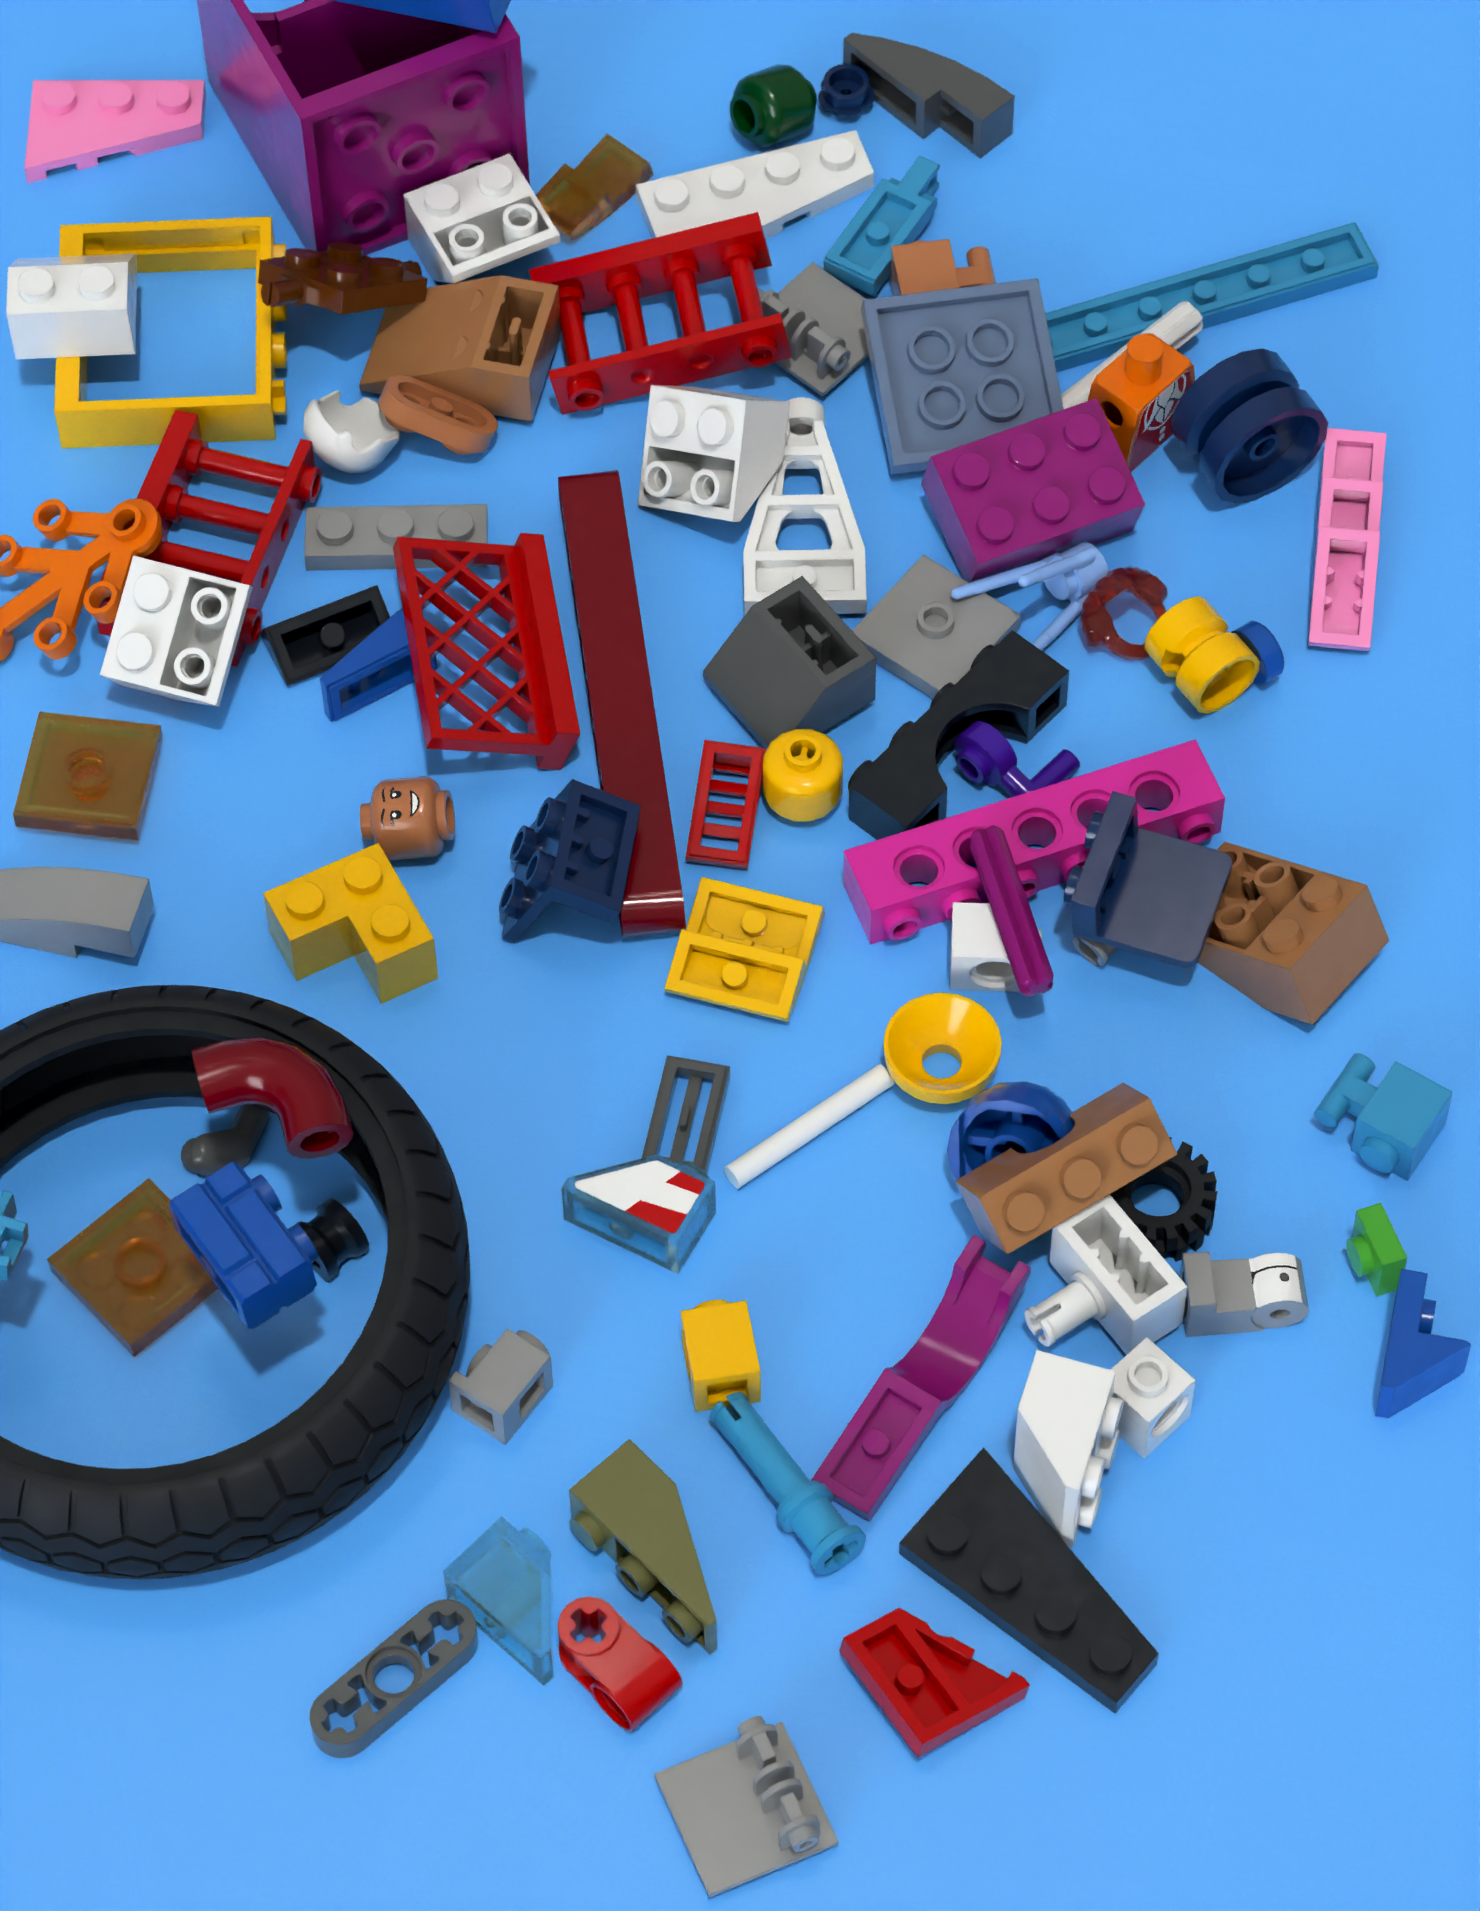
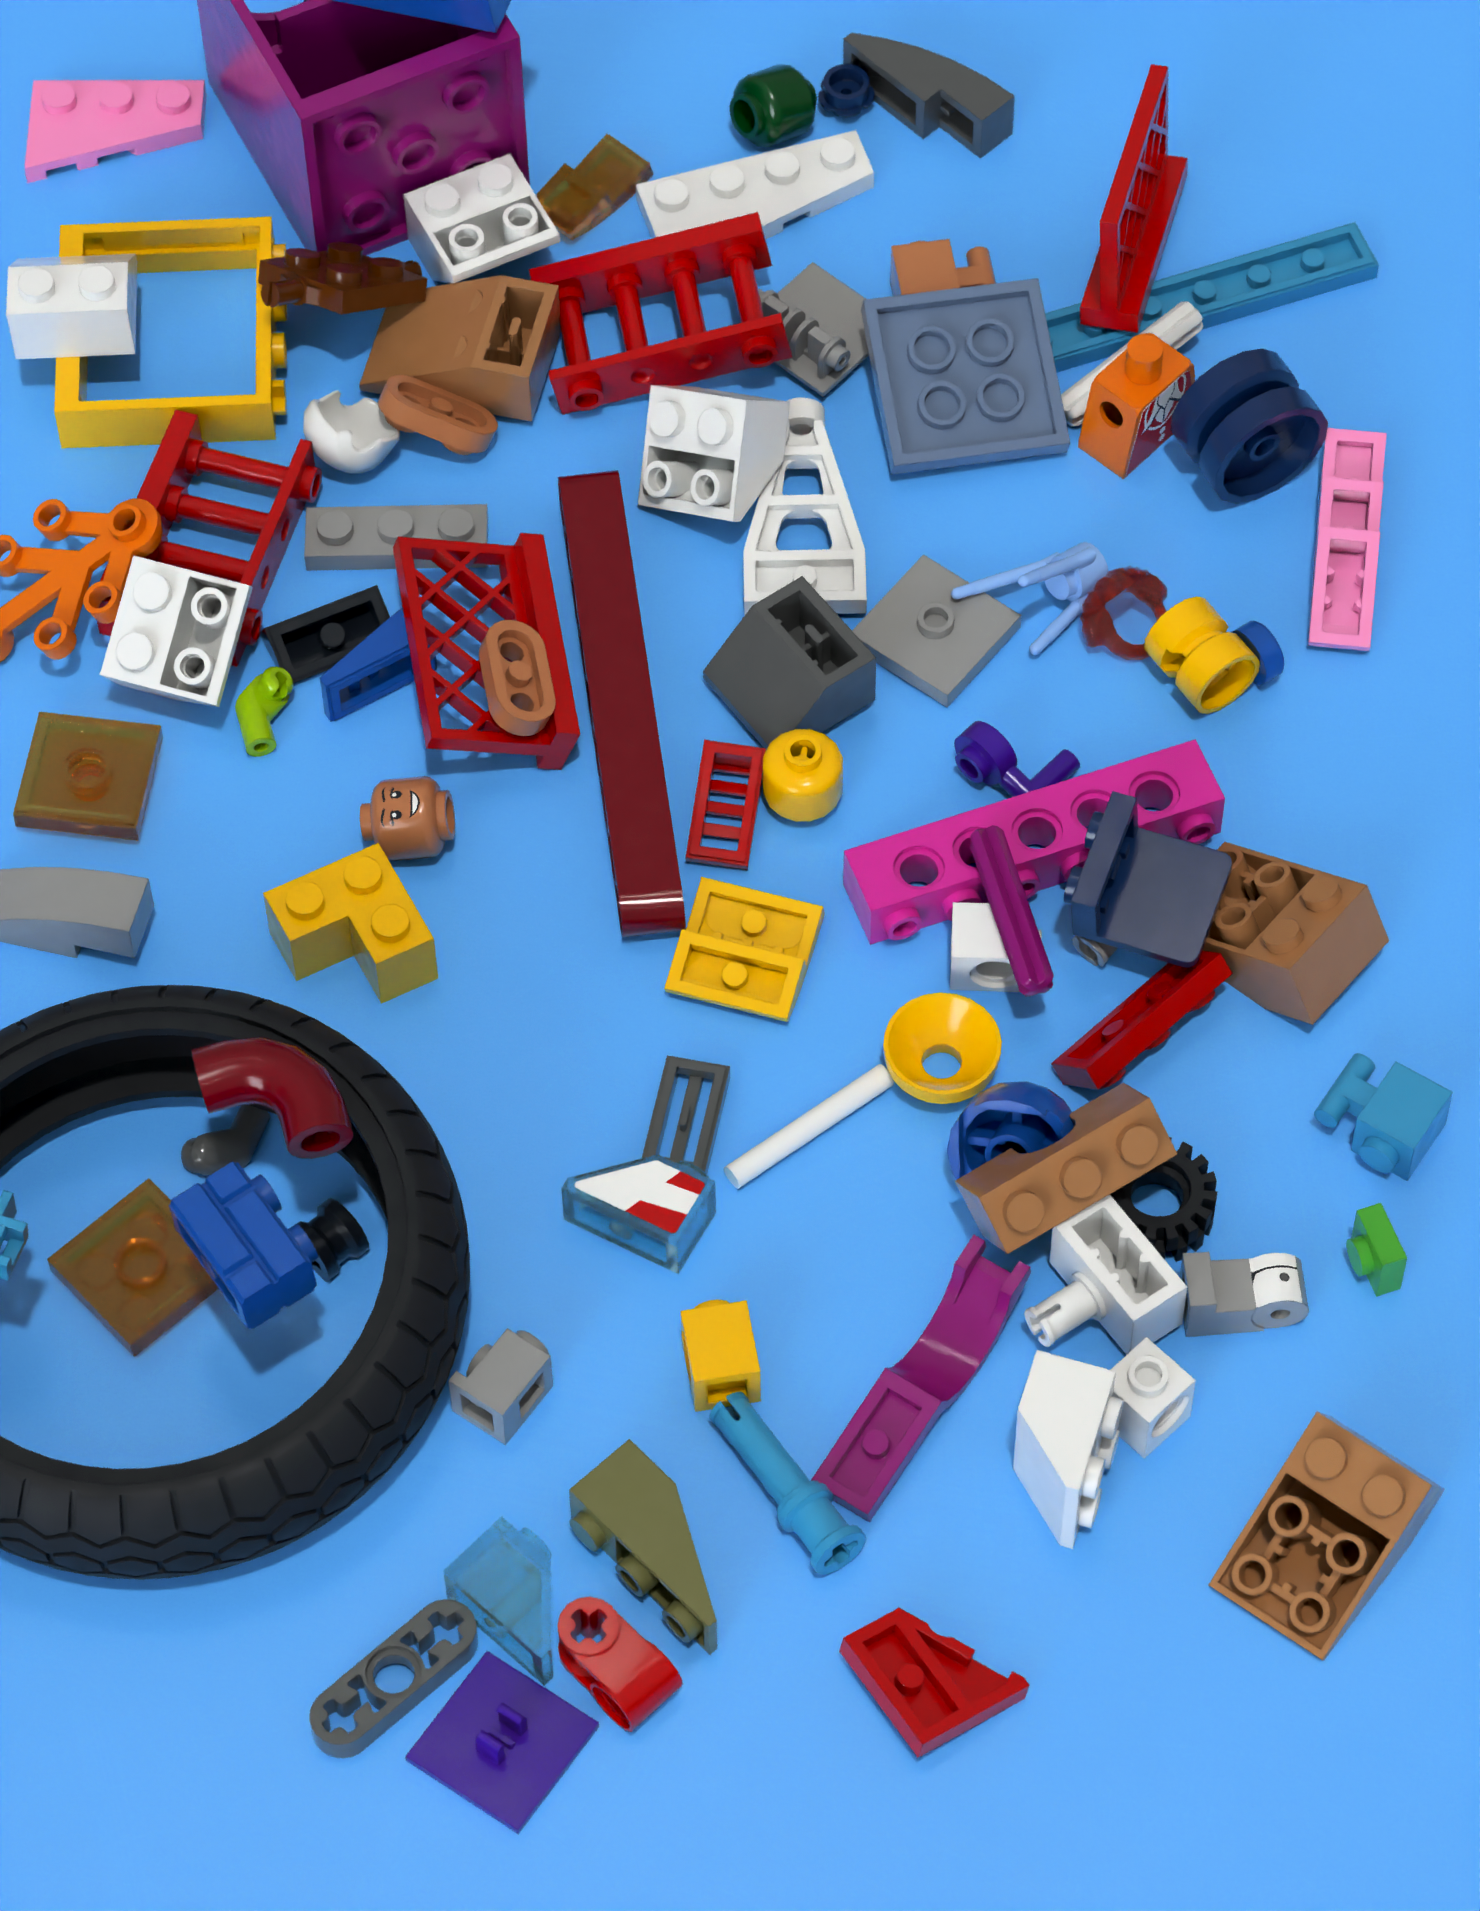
(259, 706): none -> lime arm
(502, 1742): none -> dark purple piece
(517, 691): none -> nougat plate
(571, 856): dark blue bracket -> none
(746, 1807): light grey hinge -> none
(888, 218): dark azure hinge -> none
(1007, 687): black arch -> none
(1022, 1577): black wing -> none
(1032, 491): magenta brick -> none
(1136, 215): none -> red fence
(1140, 1022): none -> red plate
(1325, 1535): none -> medium nougat slope
(1415, 1358): blue slope -> none

